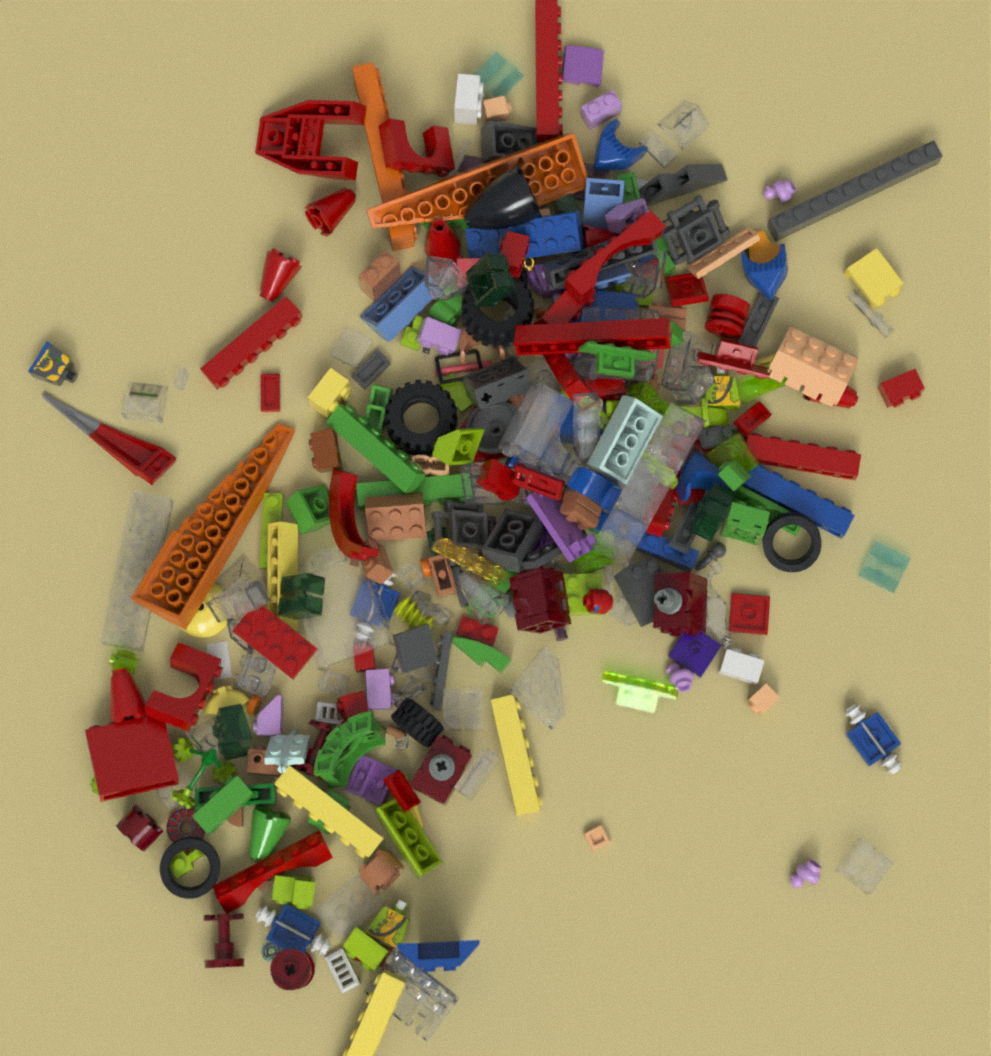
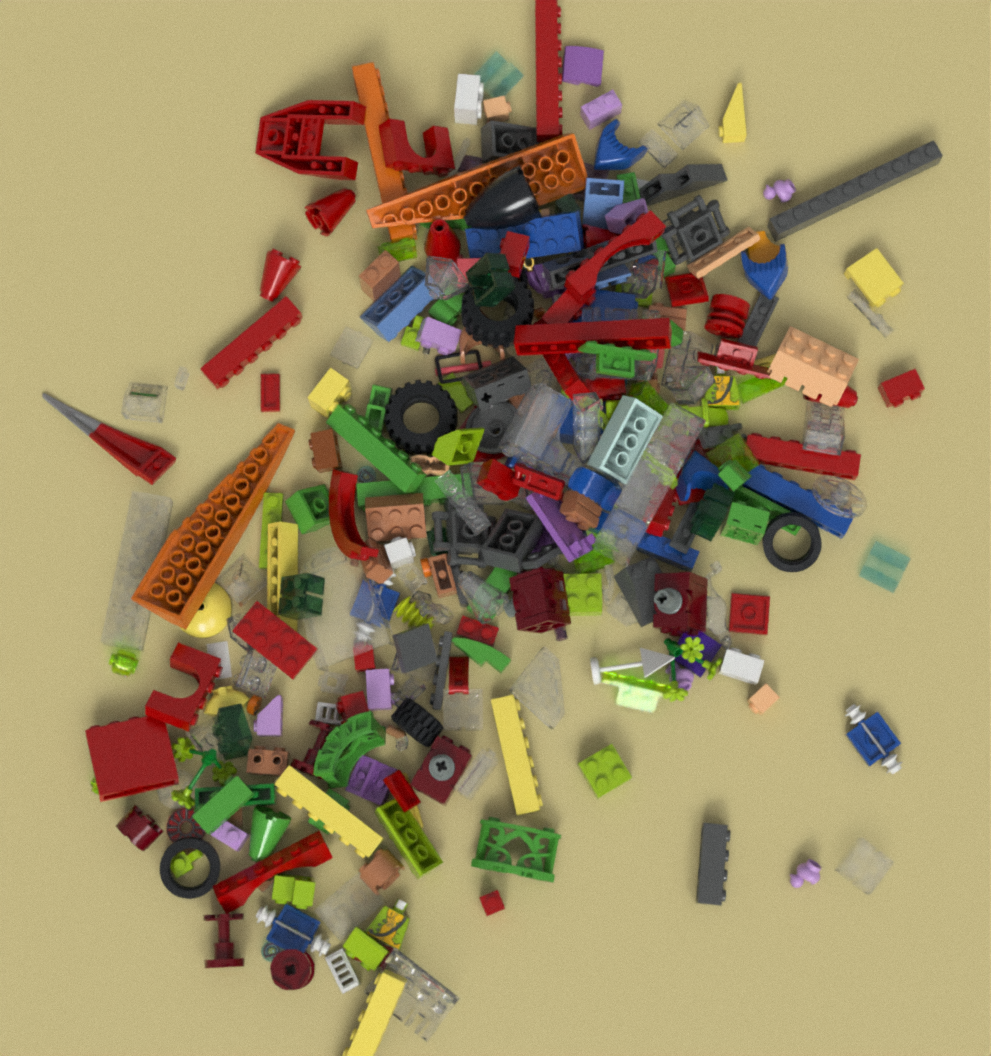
(53, 366): torso -> none
(125, 697): red cone -> none
(231, 836): none -> lavender brick
(237, 600): clear brick -> none
(287, 750): light aqua plate -> none
(366, 474): none -> clear light blue tile
(371, 369): dark grey tile -> none
(400, 552): none -> white brick
(401, 250): none -> clear neon green plate
(438, 954): blue wedge -> none
(458, 675): none -> red plate
(462, 502): none -> clear plate
(470, 561): clear yellow plate -> none
(492, 863): none -> bright green fence
(492, 903): none -> red brick
(596, 837): light nougat tile -> none
(598, 601): red head -> none
(604, 771): none -> lime brick
(650, 661): none -> white piece
(689, 651): none -> lime plant
(712, 864): none -> dark grey brick
(717, 551): dark grey bar -> none
(733, 123): none -> light yellow slope
(752, 418): red plate -> none
(823, 428): none -> clear slope
(840, 496): none -> clear wheel

